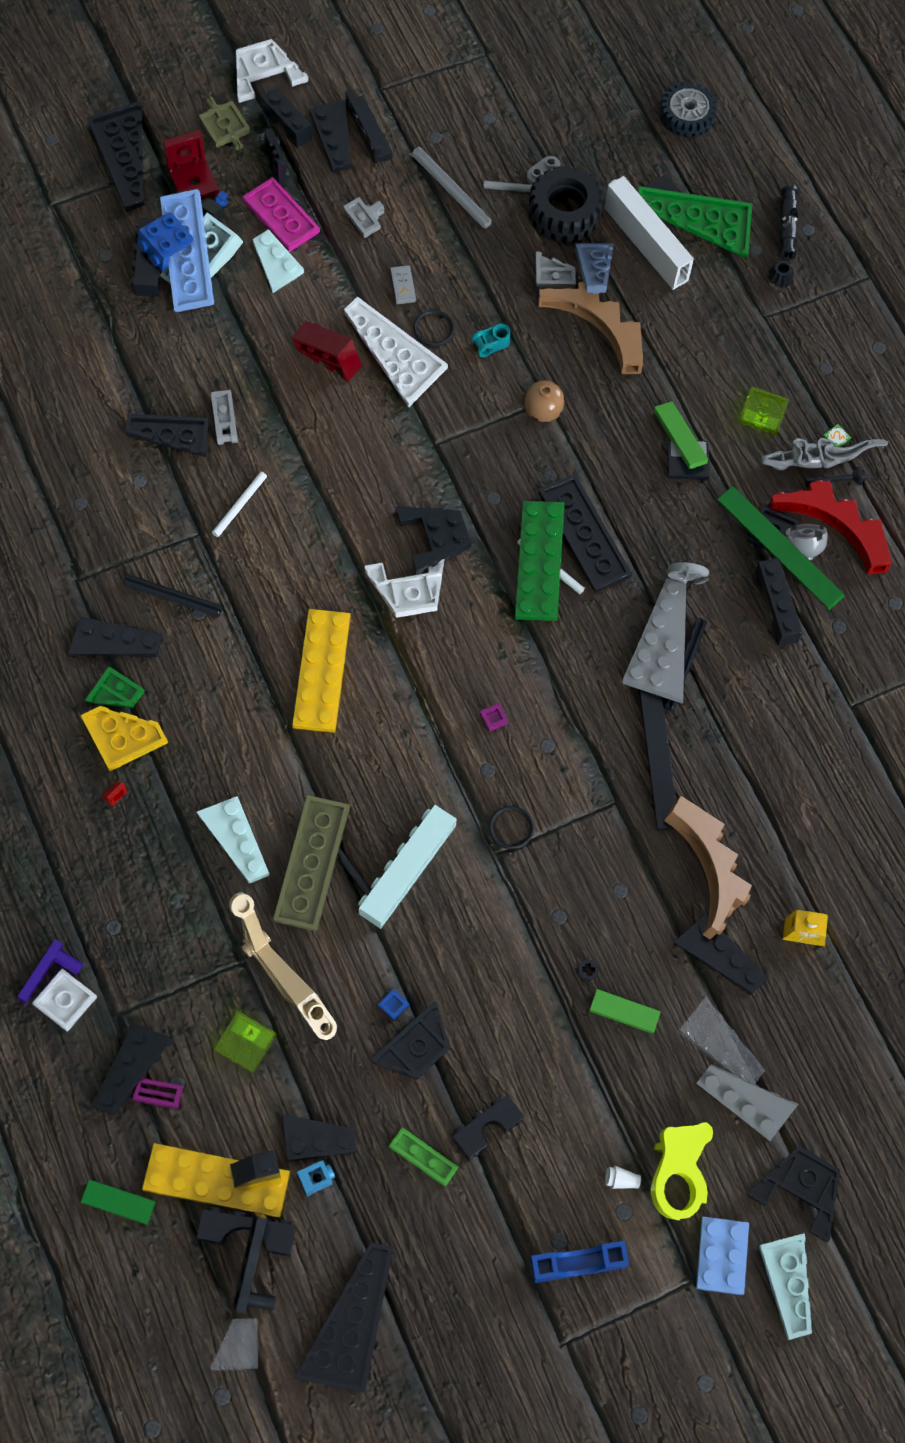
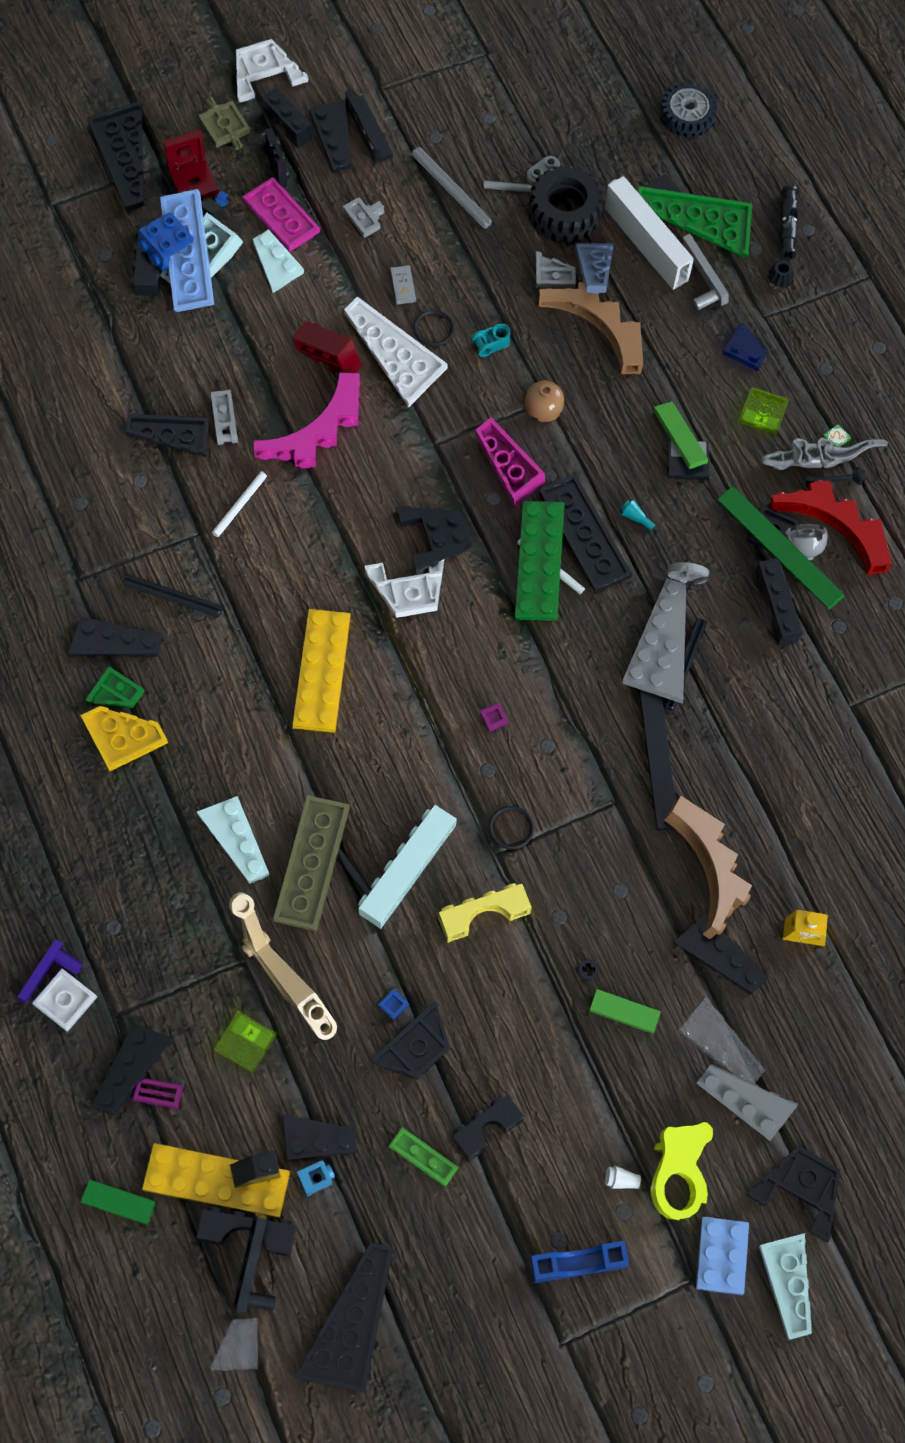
(114, 793): red slope -> none
(321, 432): none -> dark pink arch
(510, 902): none -> light yellow arch
(511, 464): none -> dark pink wedge
(633, 512): none -> teal cone
(718, 291): none -> light grey piece
(745, 348): none -> clear blue wing

